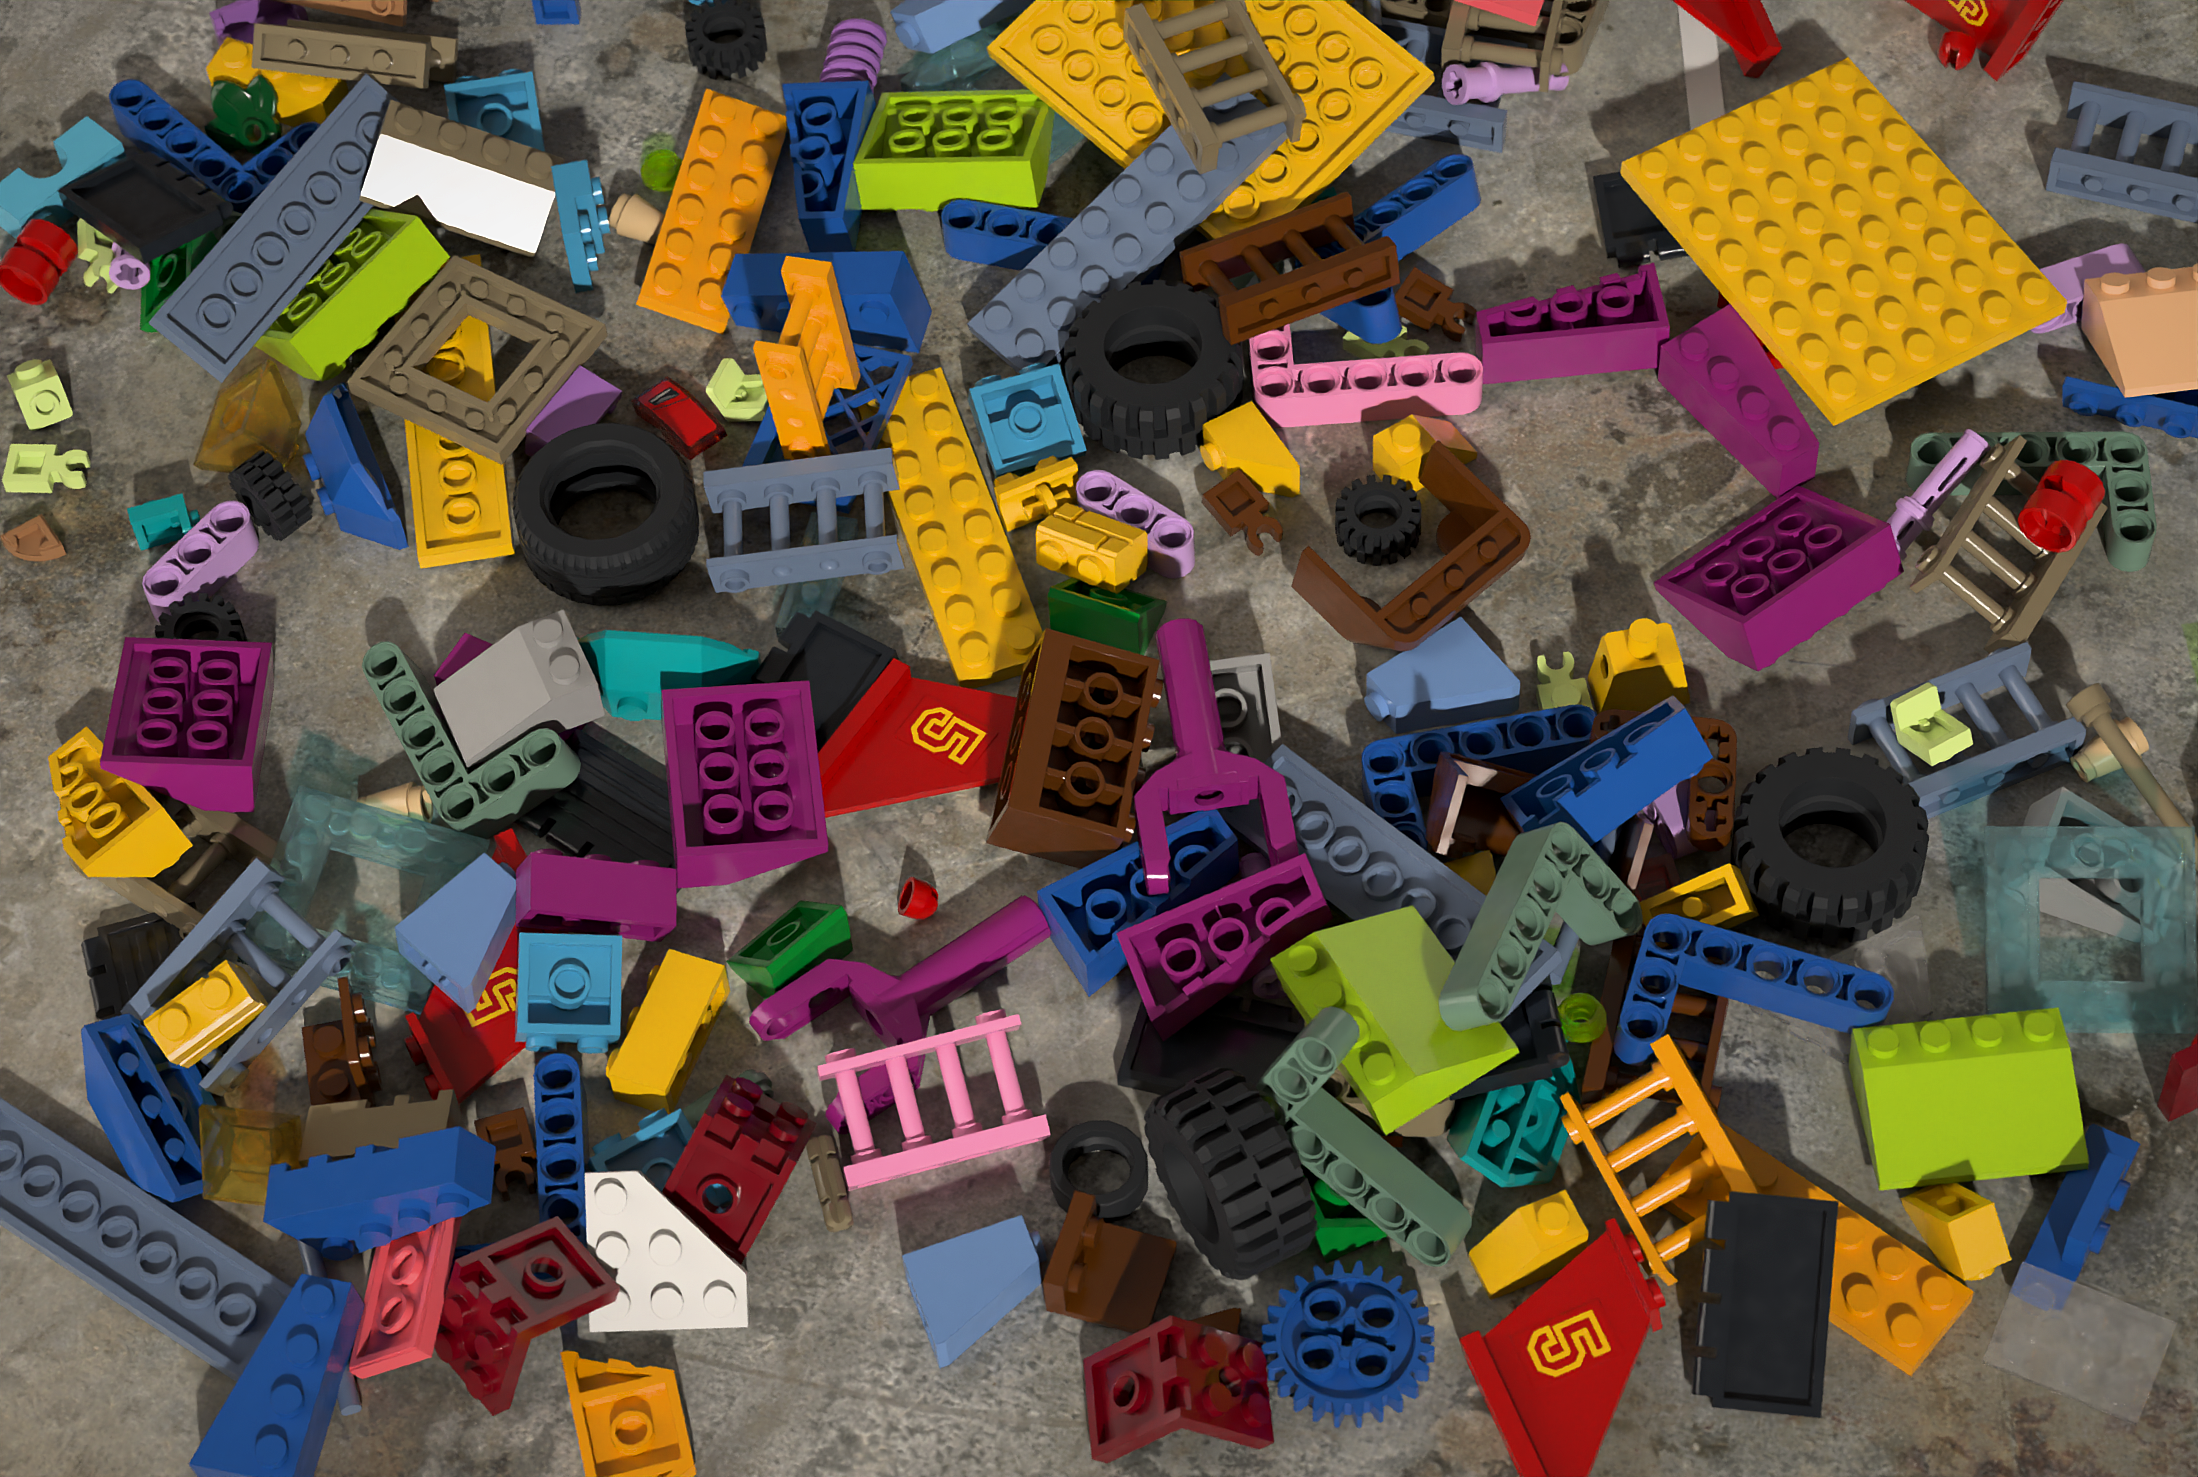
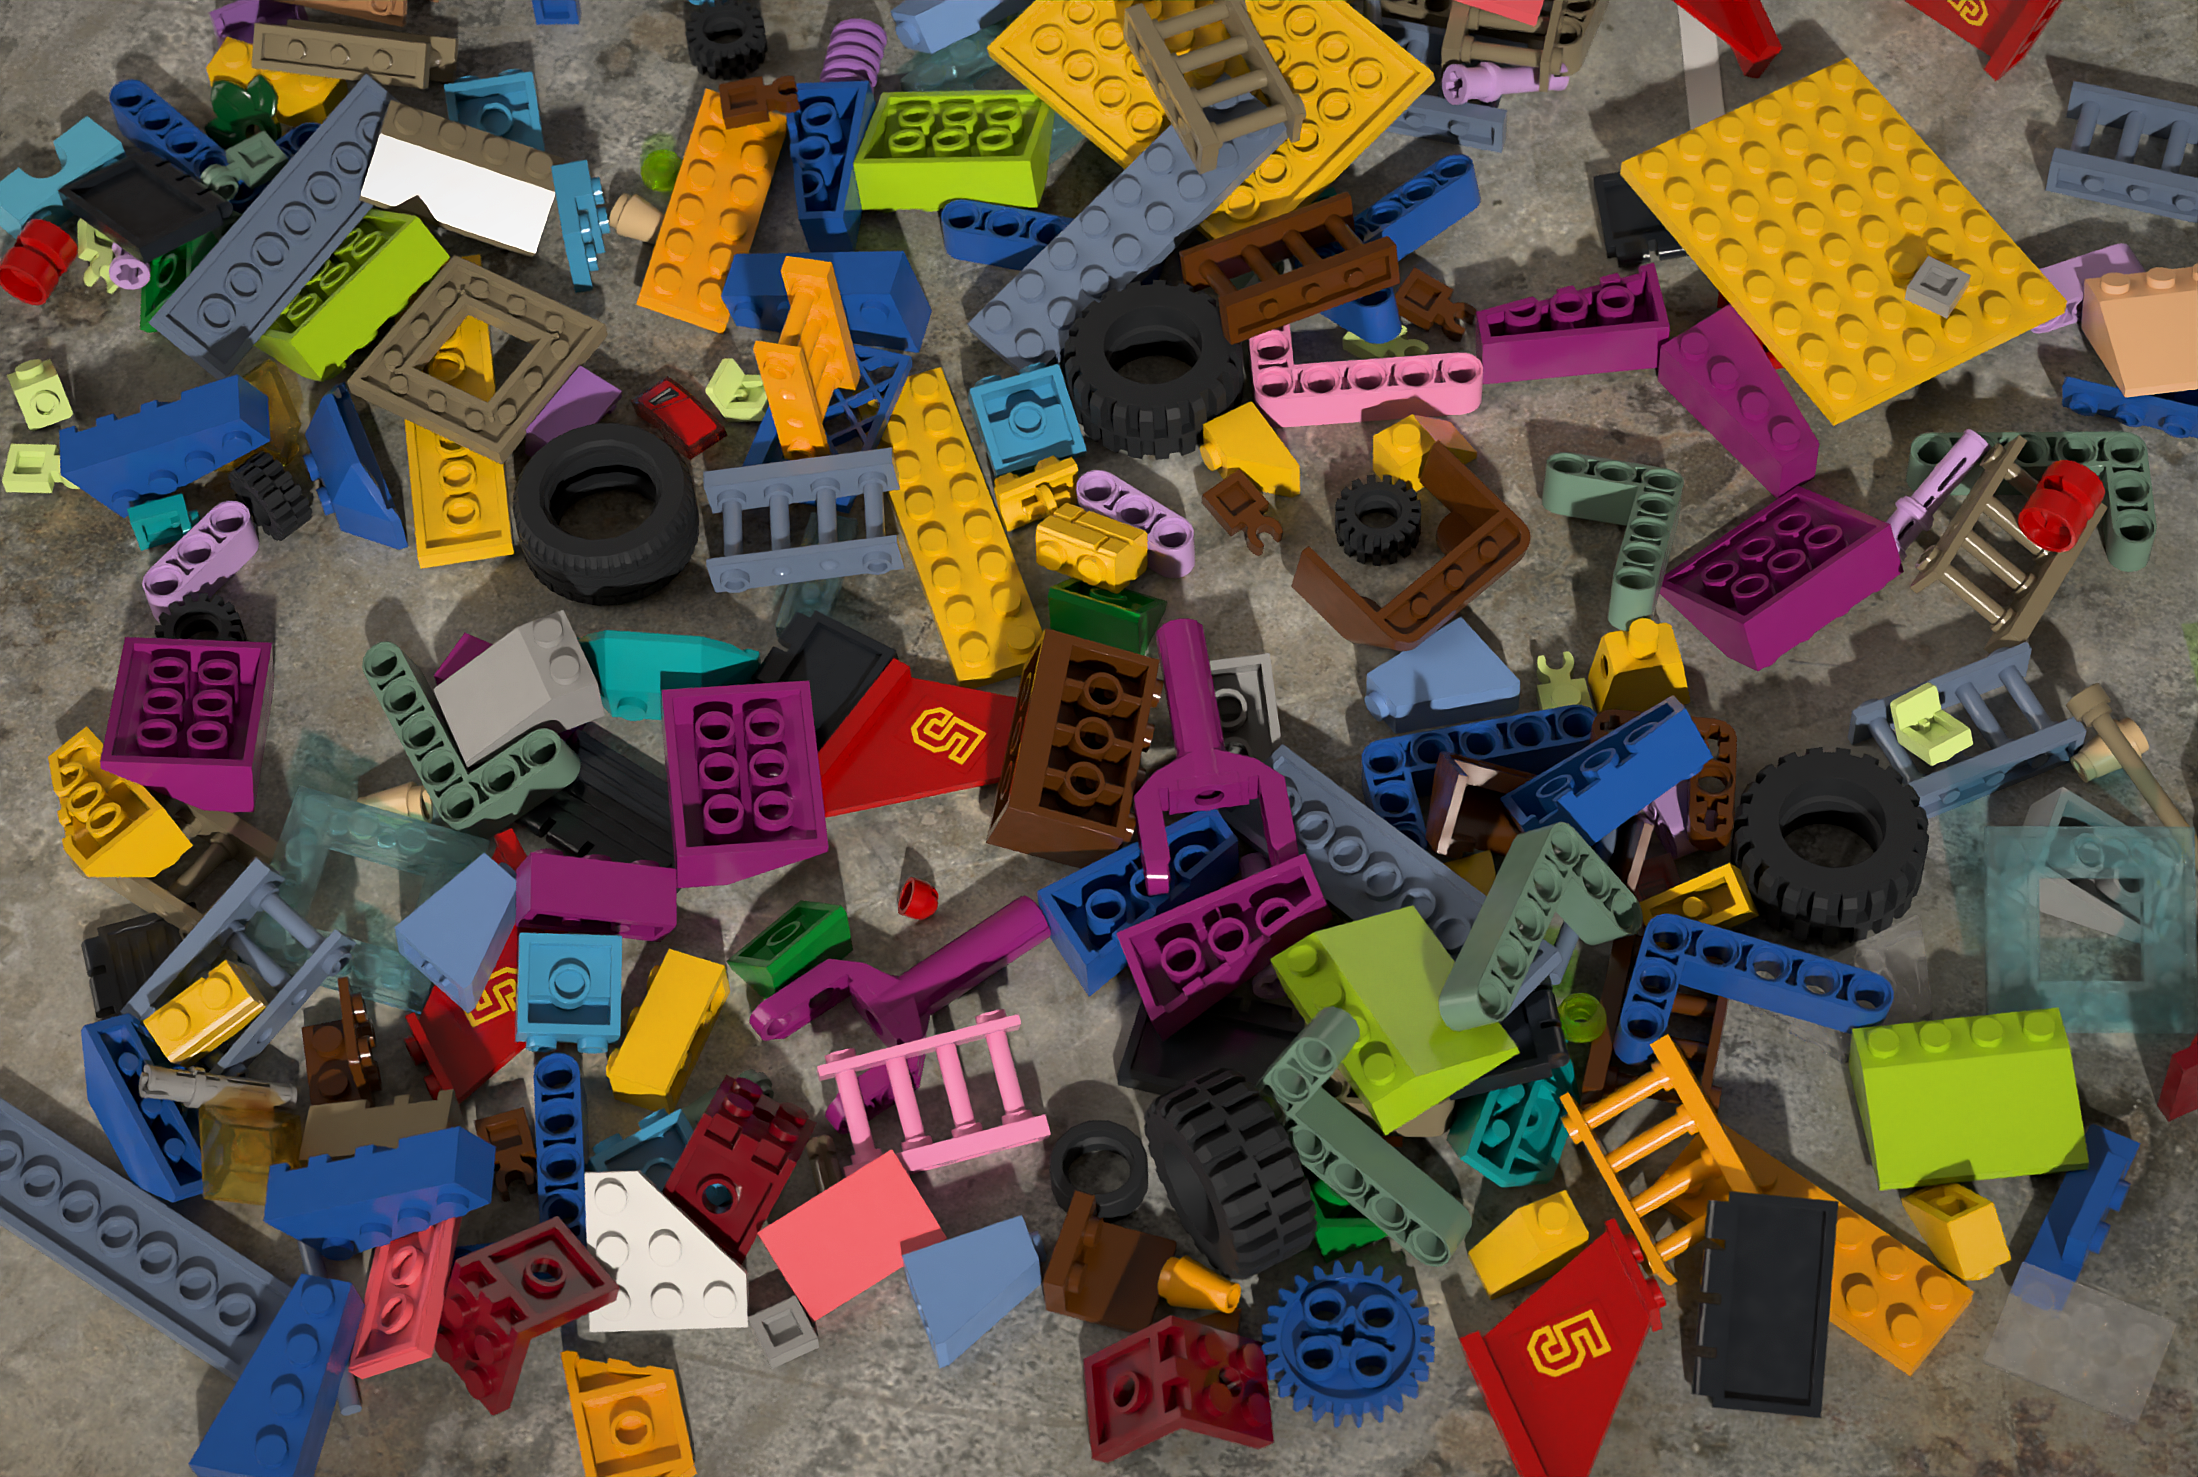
(33, 541): medium nougat tile -> none
(165, 443): none -> blue wedge
(197, 1088): none -> light grey pin
(252, 160): none -> sand green plate
(750, 100): none -> reddish brown plate
(783, 1332): none -> light grey plate
(851, 1235): none -> coral tile
(1195, 1286): none -> light orange cone
(1628, 495): none -> sand green beam
(1937, 287): none -> light grey plate
(1956, 49): red hinge -> none

